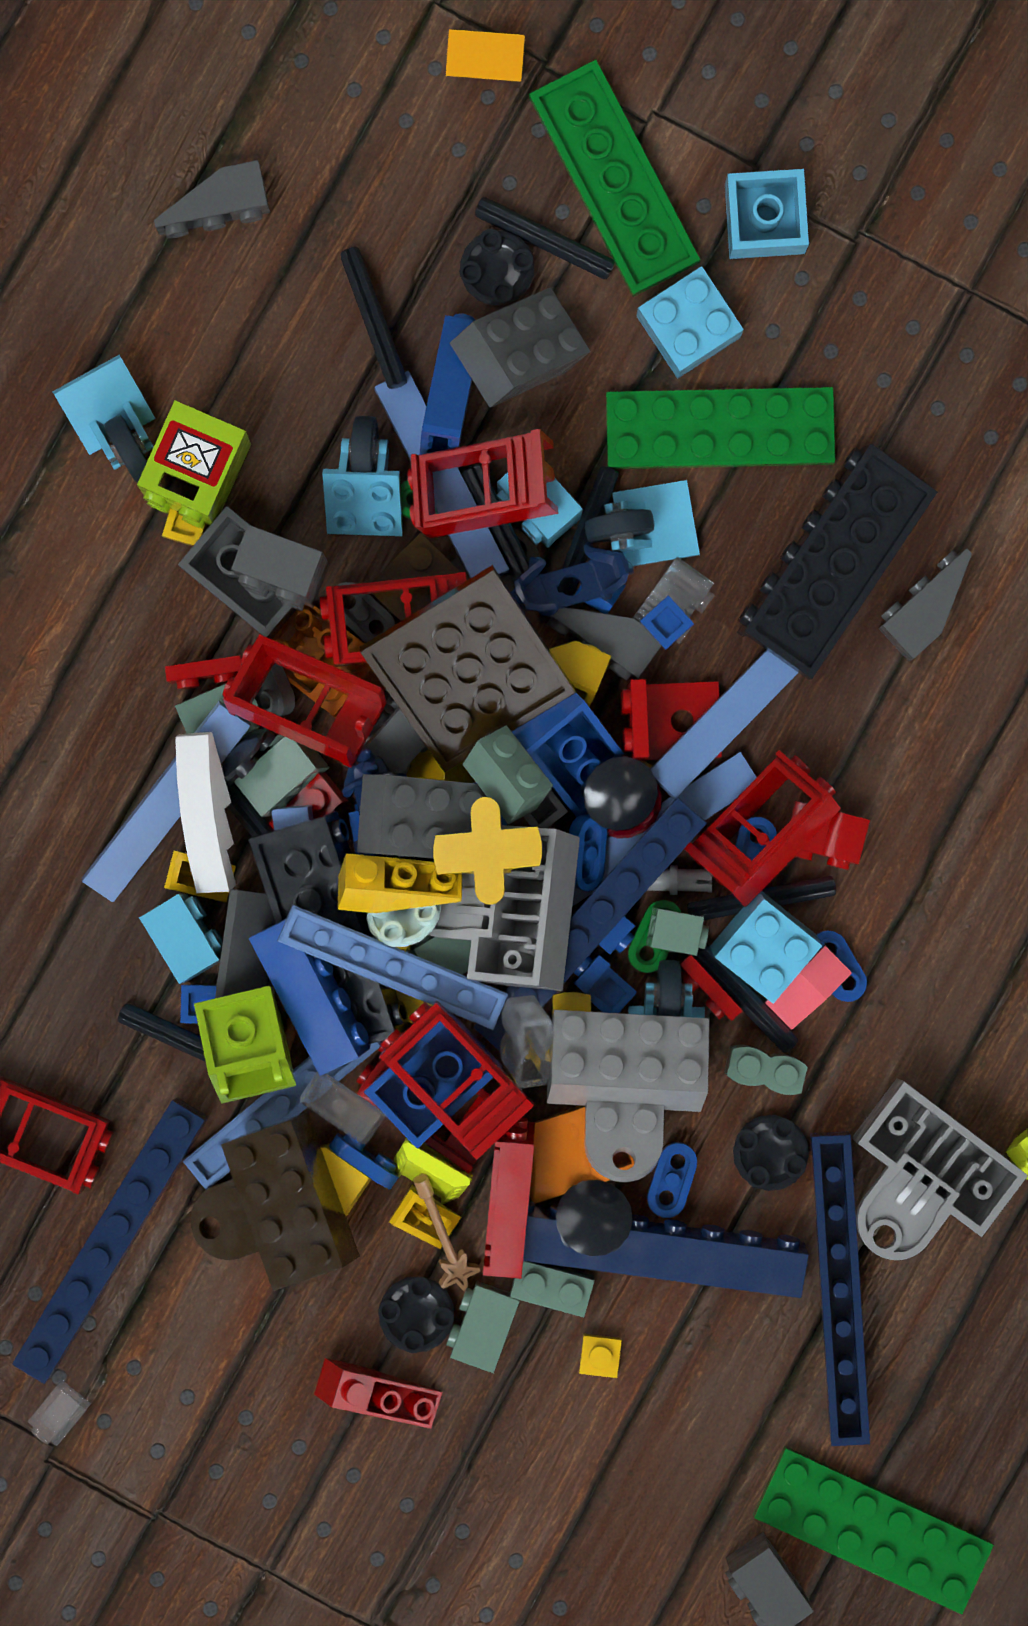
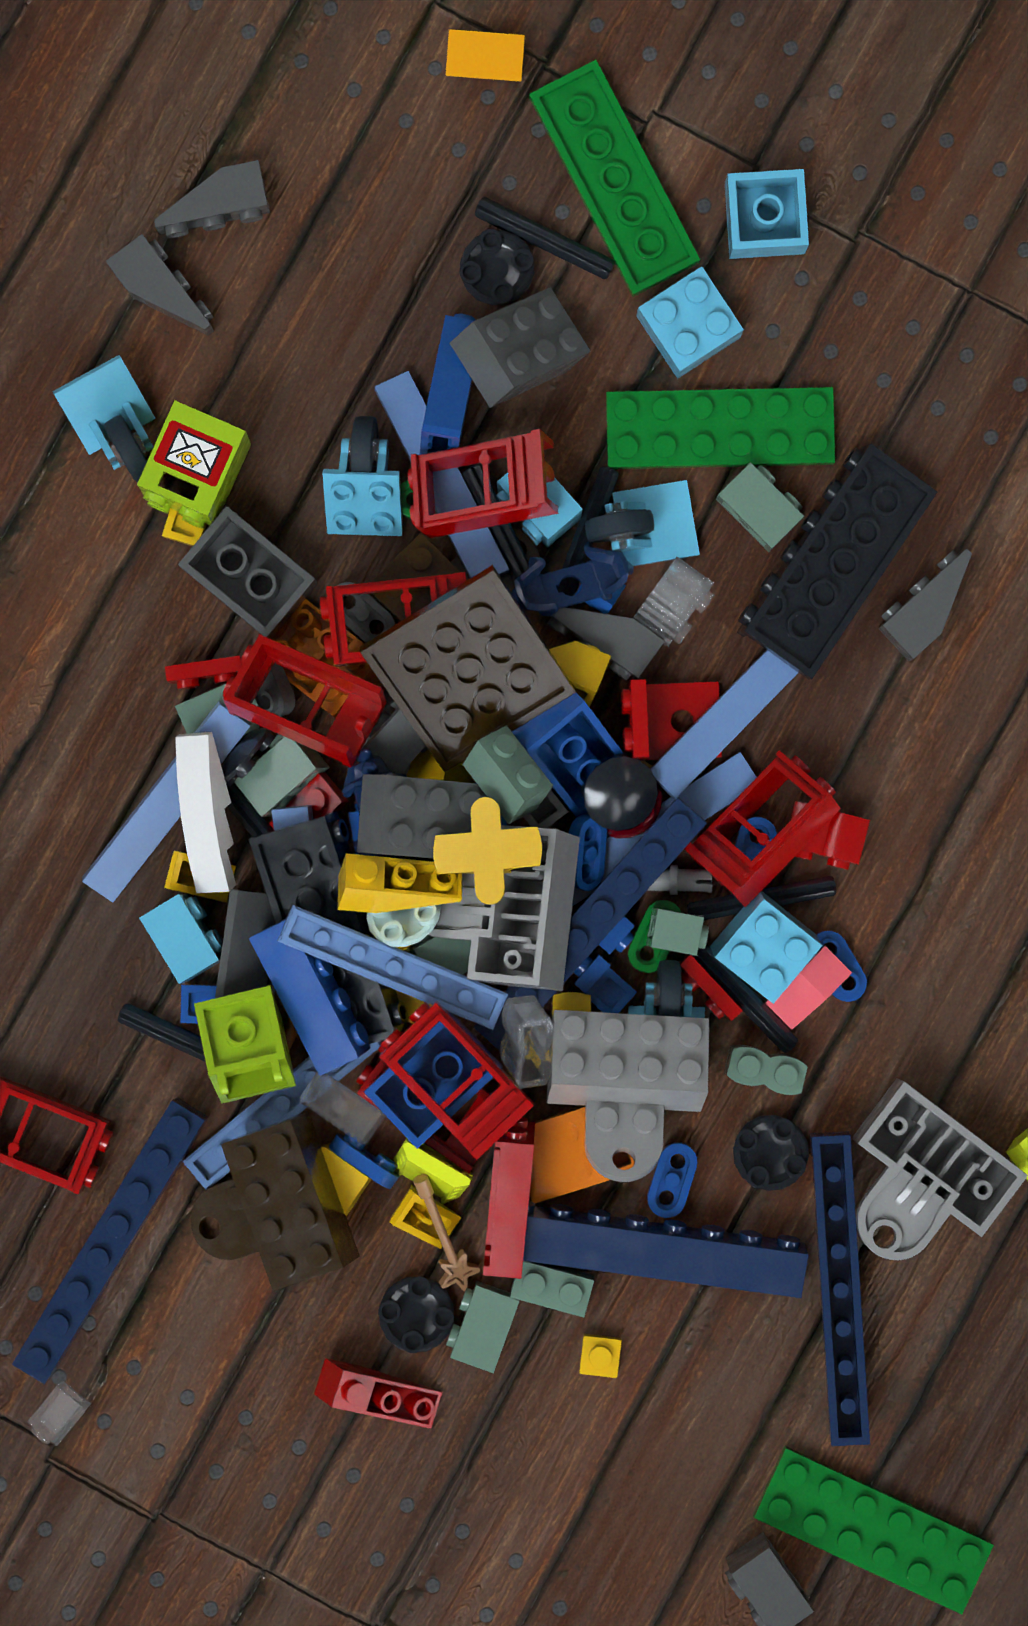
(149, 281): none -> dark grey slope
(281, 567): dark grey brick -> none
(373, 318): black axle -> none
(594, 1218): black dish -> none
(666, 622): blue plate -> none
(761, 506): none -> sand green brick

